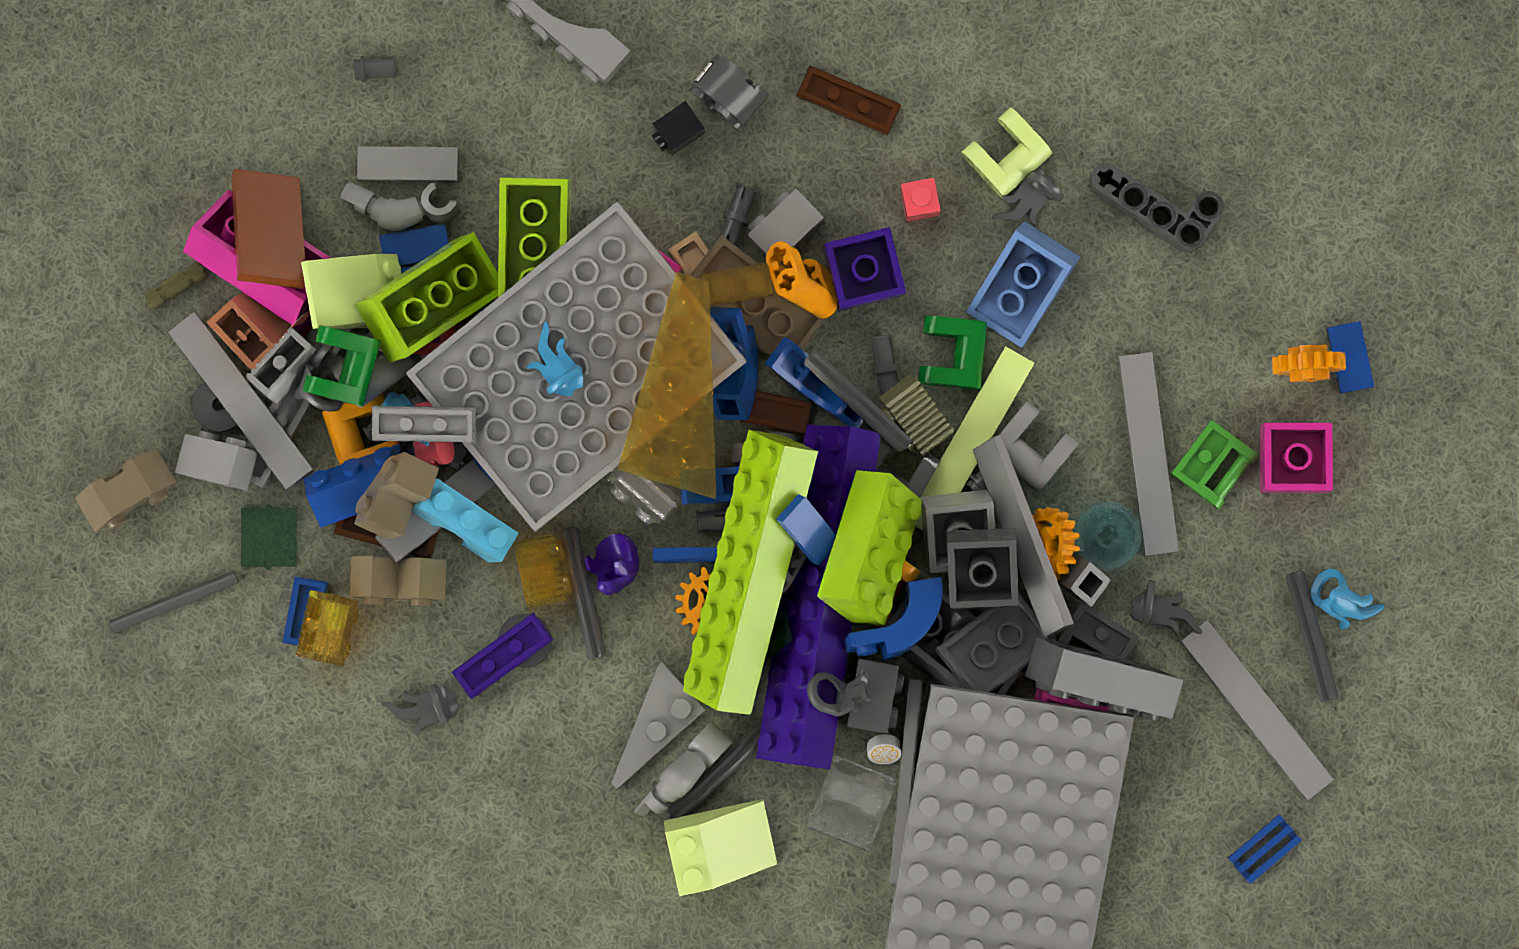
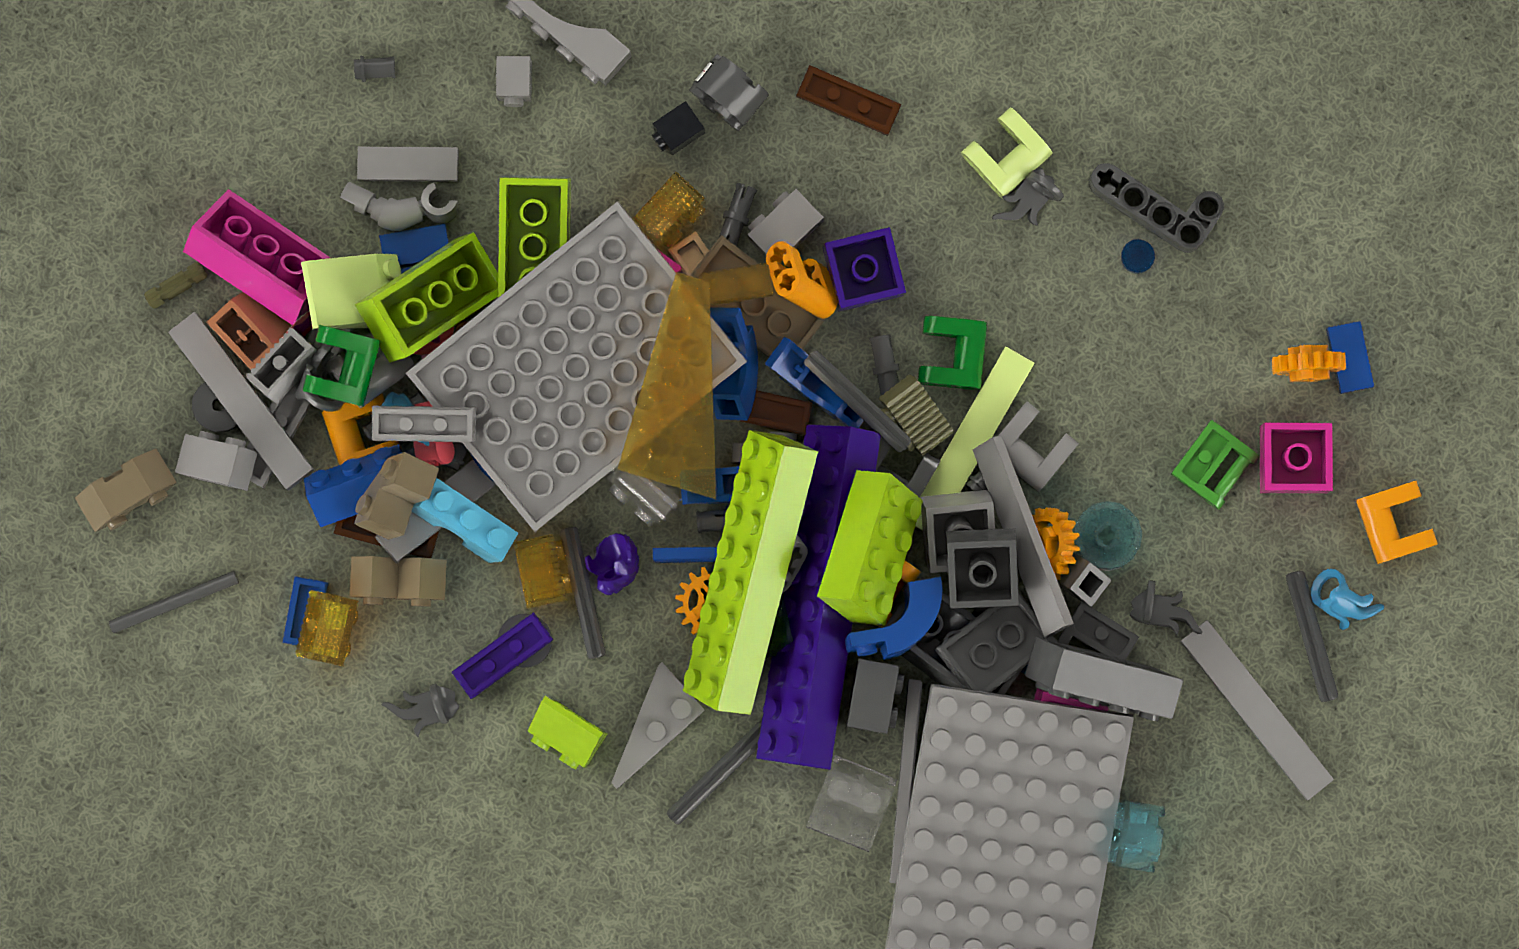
(268, 228): dark orange tile -> none
(268, 537): clear green piece -> none
(513, 80): none -> light grey brick
(560, 369): dark azure piece -> none
(566, 732): none -> lime slope
(670, 211): none -> clear yellow brick
(685, 770): light grey piece -> none
(719, 846): yellowish green slope -> none
(807, 529): blue tile -> none
(847, 697): dark grey piece -> none
(884, 749): white tile -> none
(920, 199): coral brick -> none
(1023, 284): medium blue slope -> none
(1136, 836): none -> clear light blue brick
(1137, 256): none -> clear blue tile
(1148, 454): light grey tile -> none
(1286, 830): blue tile -> none
(1382, 528): none -> light orange connector

